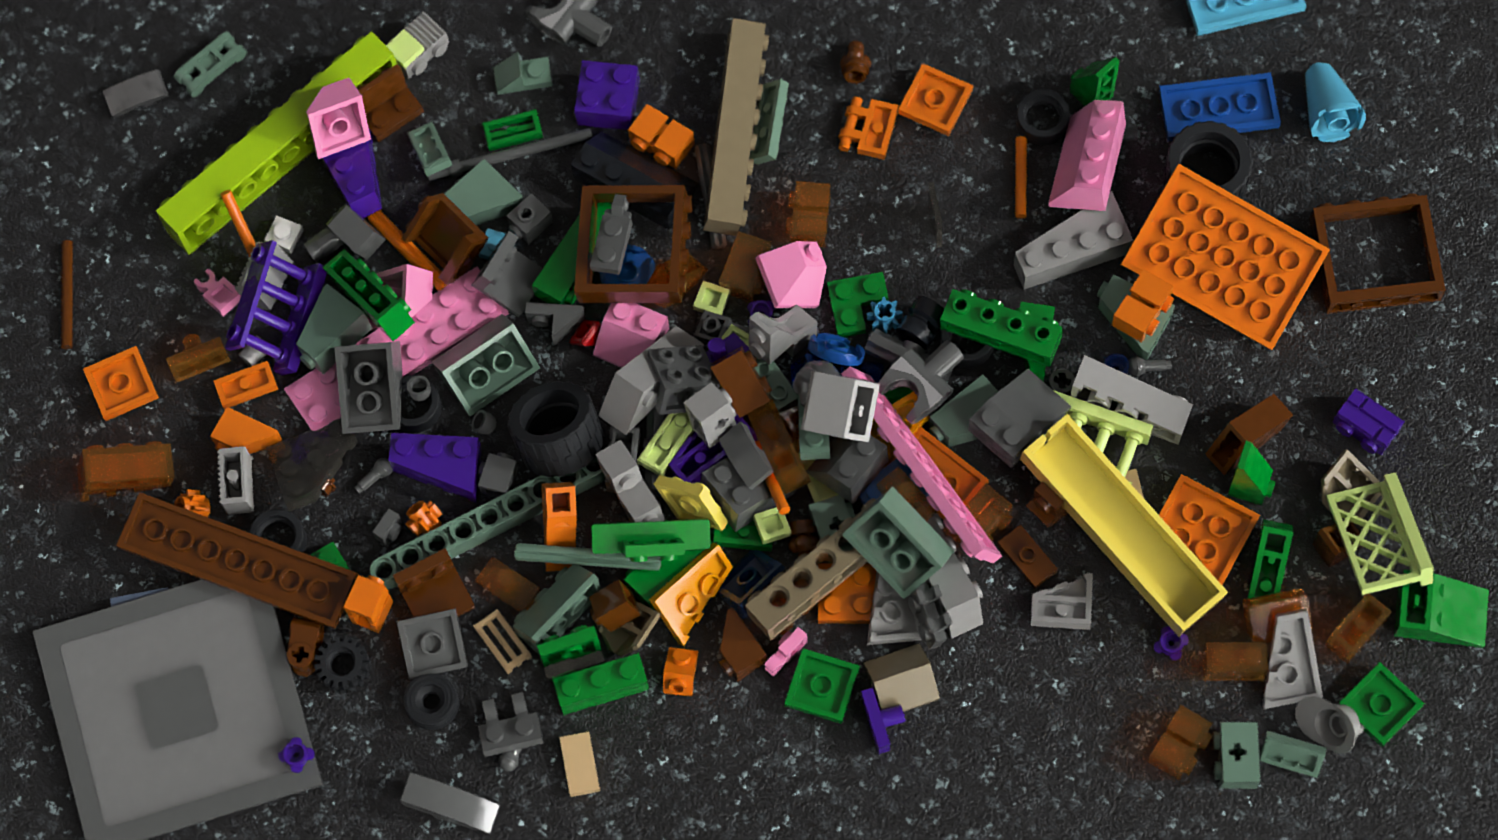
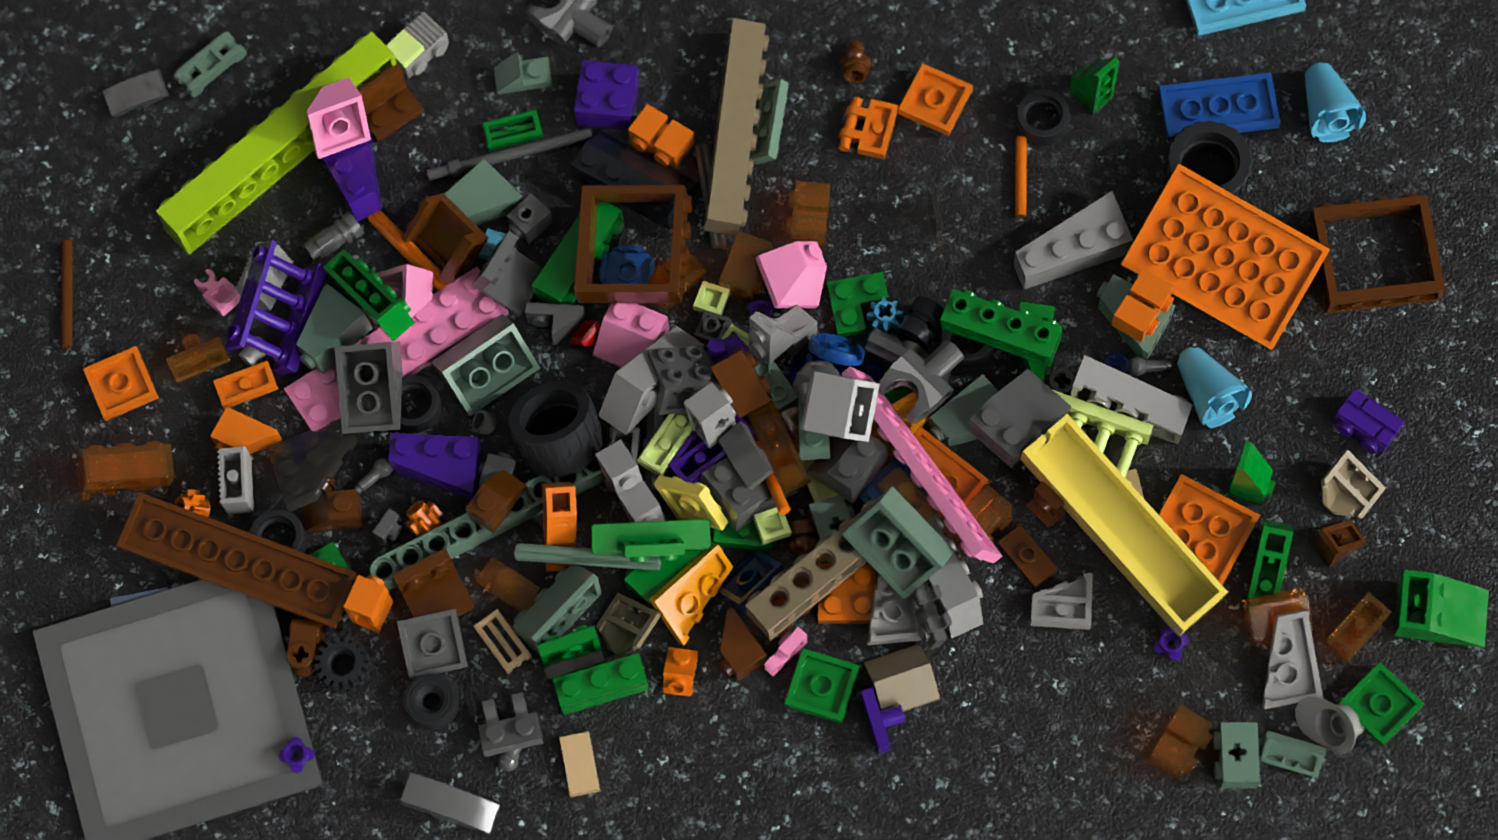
(238, 221): orange bar -> none
(284, 233): white plate -> none
(334, 512): none -> reddish brown slope
(355, 232): dark grey slope -> none
(418, 388): dark grey hinge -> none
(429, 149): sand green plate -> none
(495, 500): none -> reddish brown slope
(612, 237): dark grey hinge -> none
(613, 606): reddish brown brick -> none
(1089, 157): bright pink slope -> none
(1211, 387): none -> medium azure cone
(1234, 661): clear orange brick -> none
(1254, 425): reddish brown slope -> none
(1406, 534): yellowish green fence -> none

